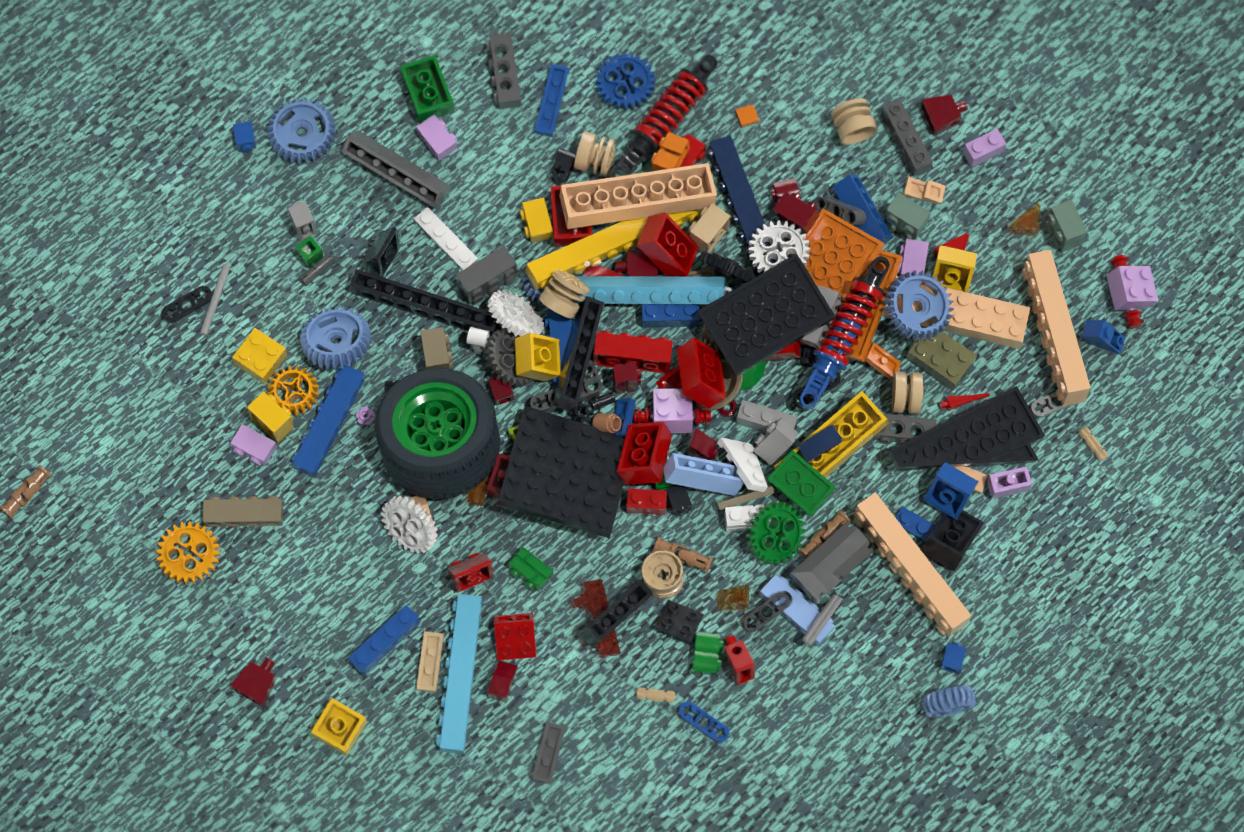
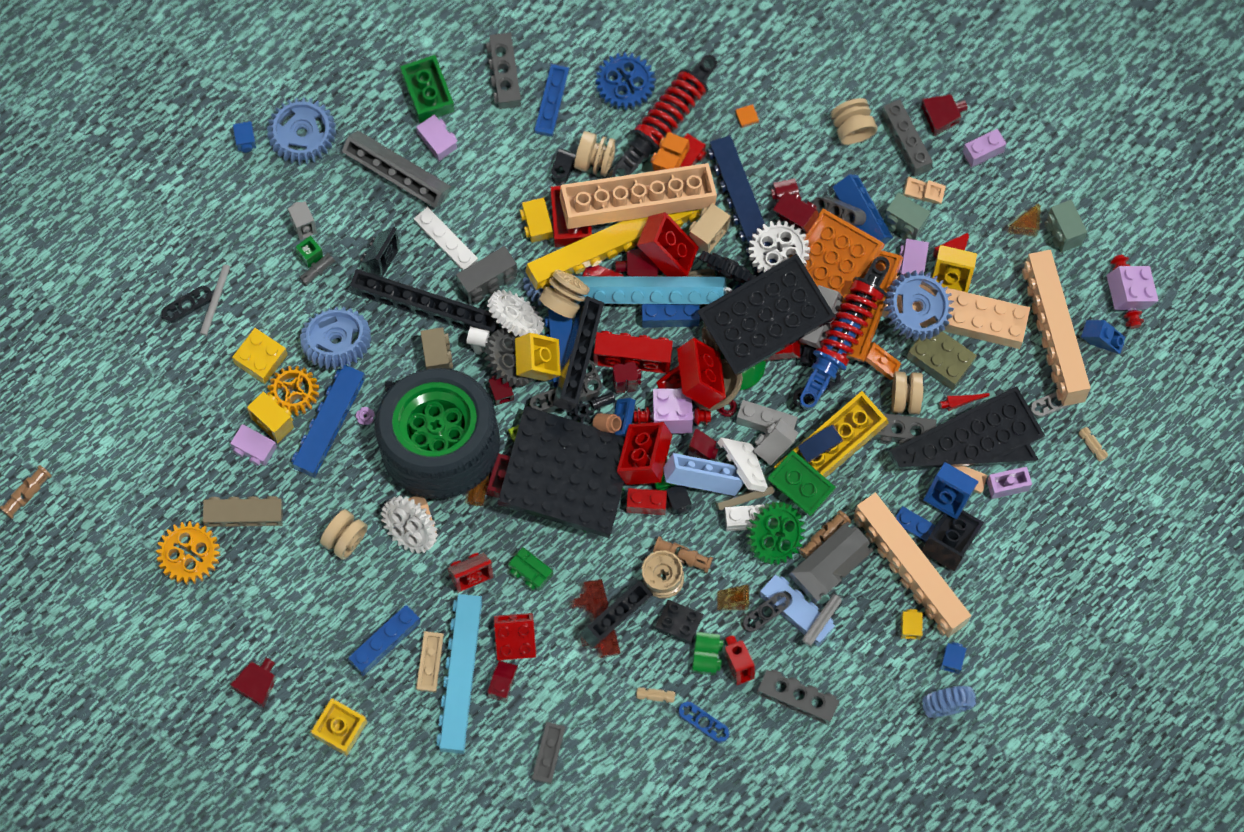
(343, 534): none -> tan wheel
(823, 714): none -> dark grey brick
(911, 624): none -> yellow brick

